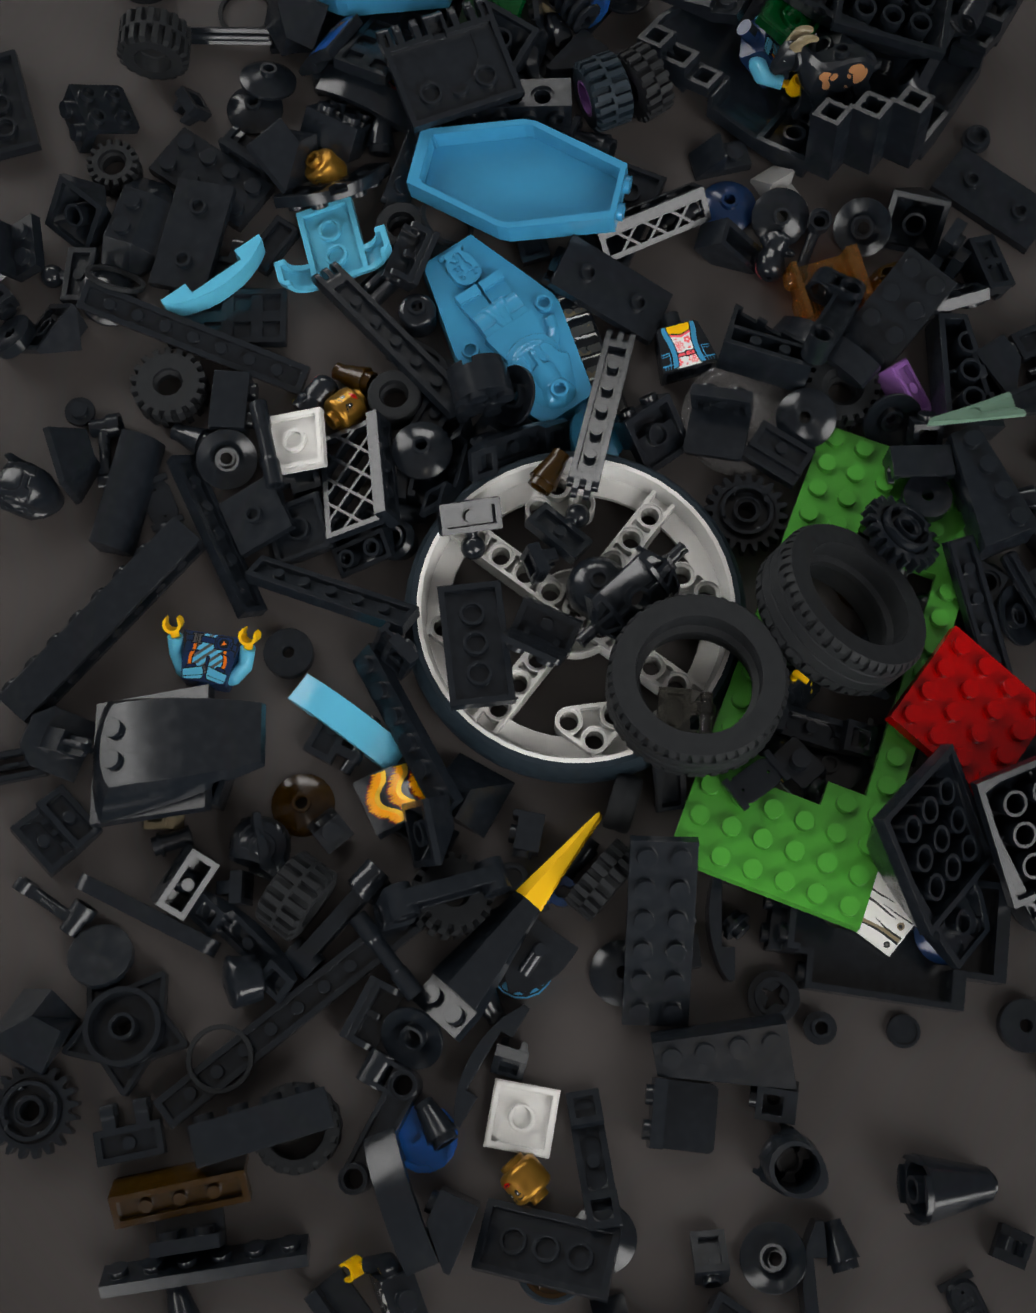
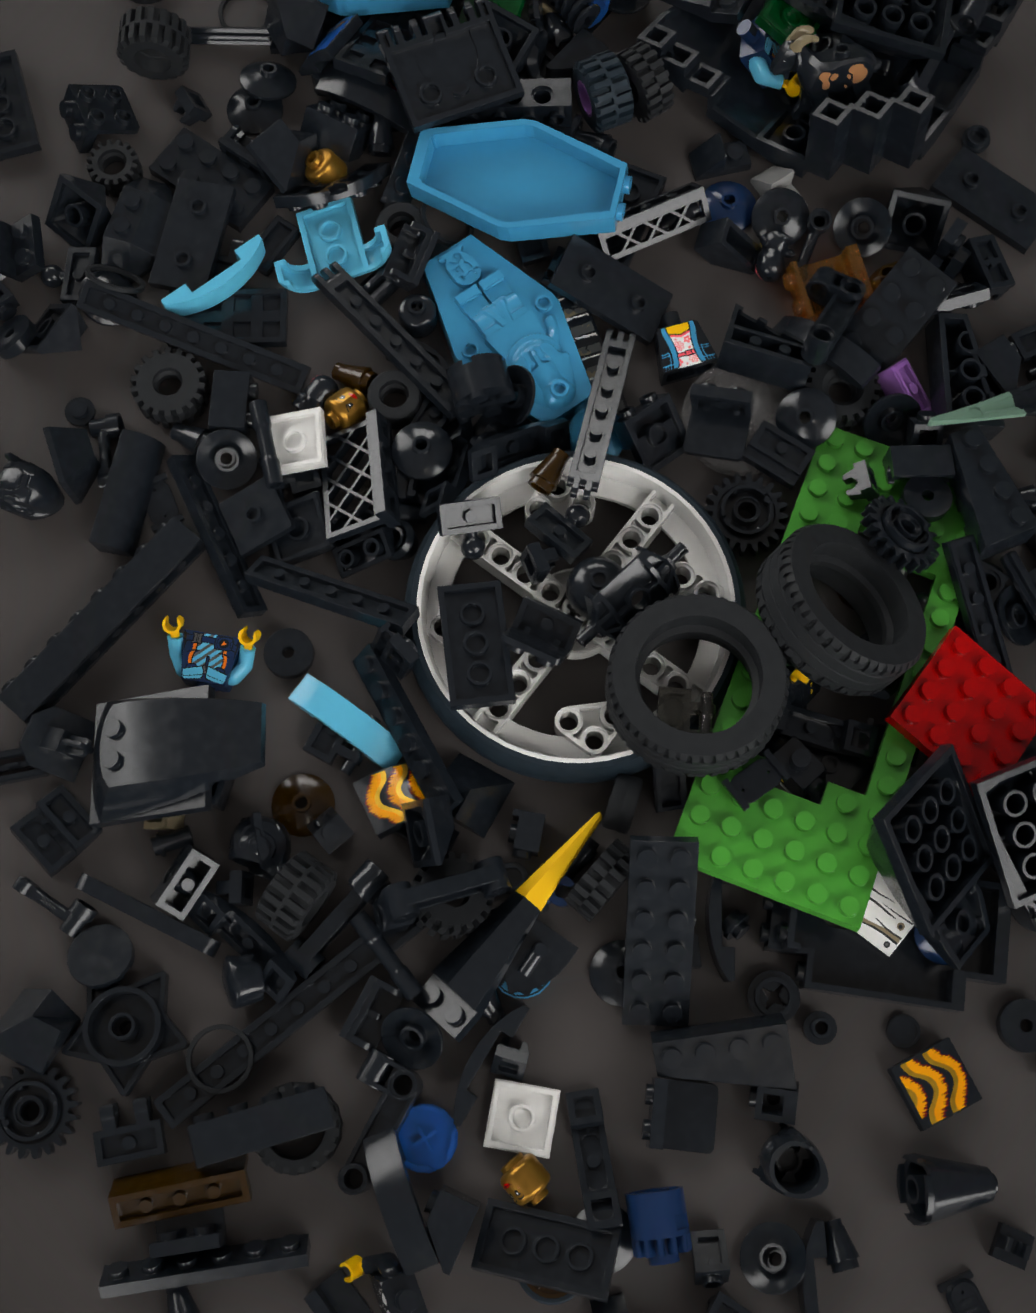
(435, 1124): black cone -> none
(658, 1224): none -> dark blue gear
(866, 482): none -> black tile
(934, 1084): none -> slope

